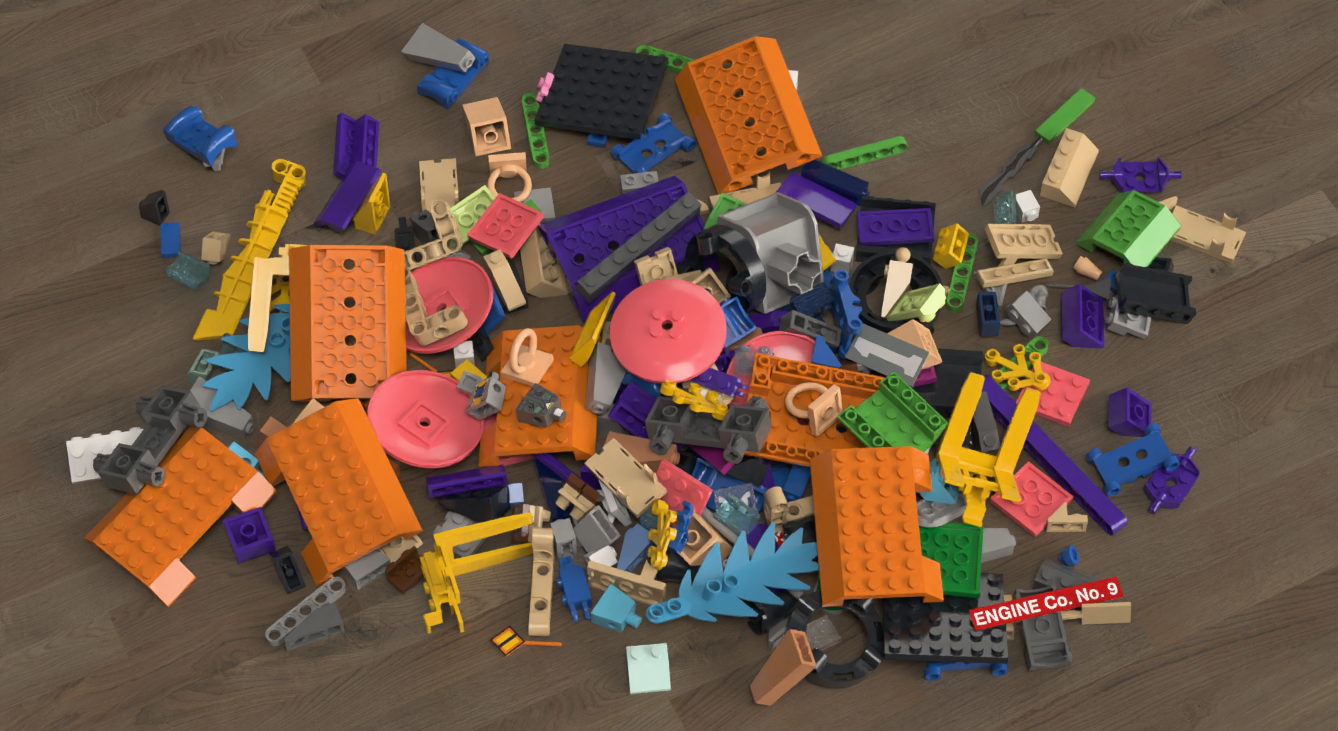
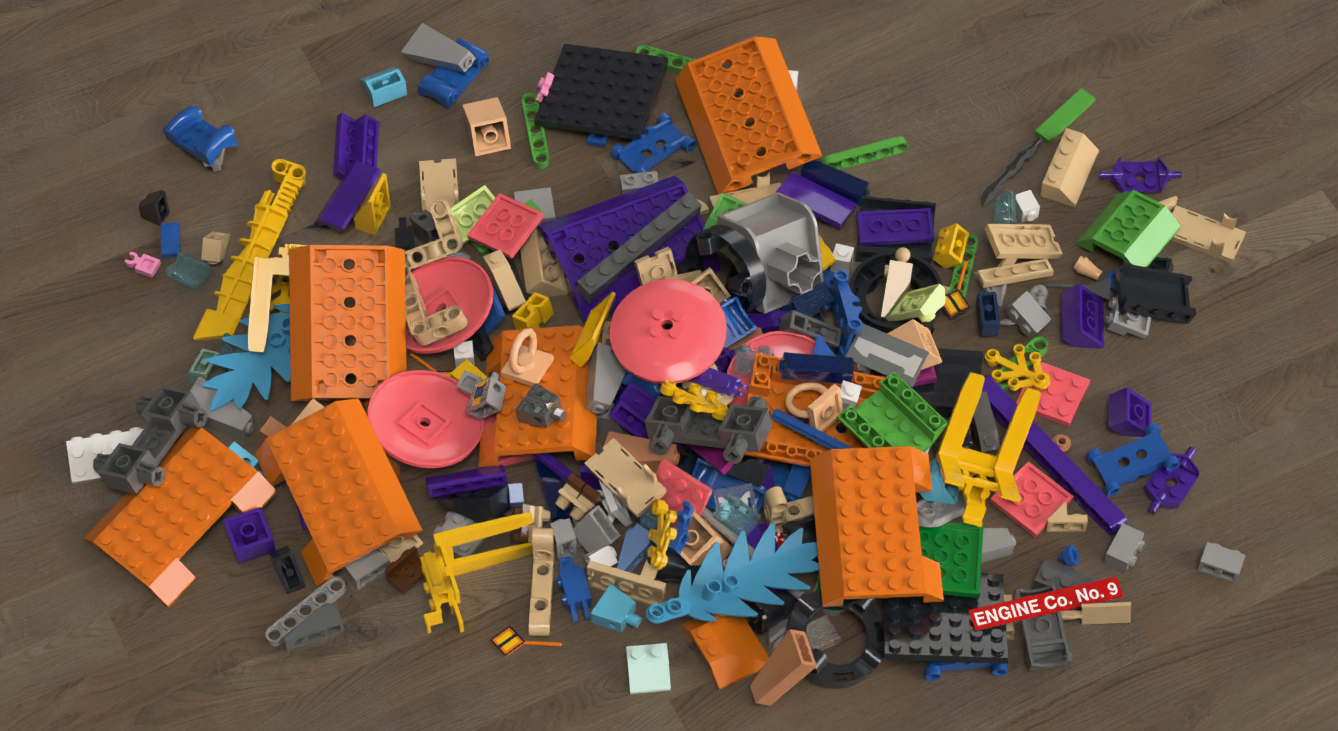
(145, 265): none -> bright pink plate
(384, 86): none -> medium azure slope
(509, 166): light nougat tile -> none
(533, 312): none -> yellow brick
(727, 647): none -> orange slope
(807, 430): none -> blue axle
(816, 368): none -> clear blue brick
(849, 394): none -> white brick
(955, 301): none -> piece
(1062, 438): none -> nougat plate
(1124, 548): none -> light grey brick
(1221, 562): none -> light grey brick

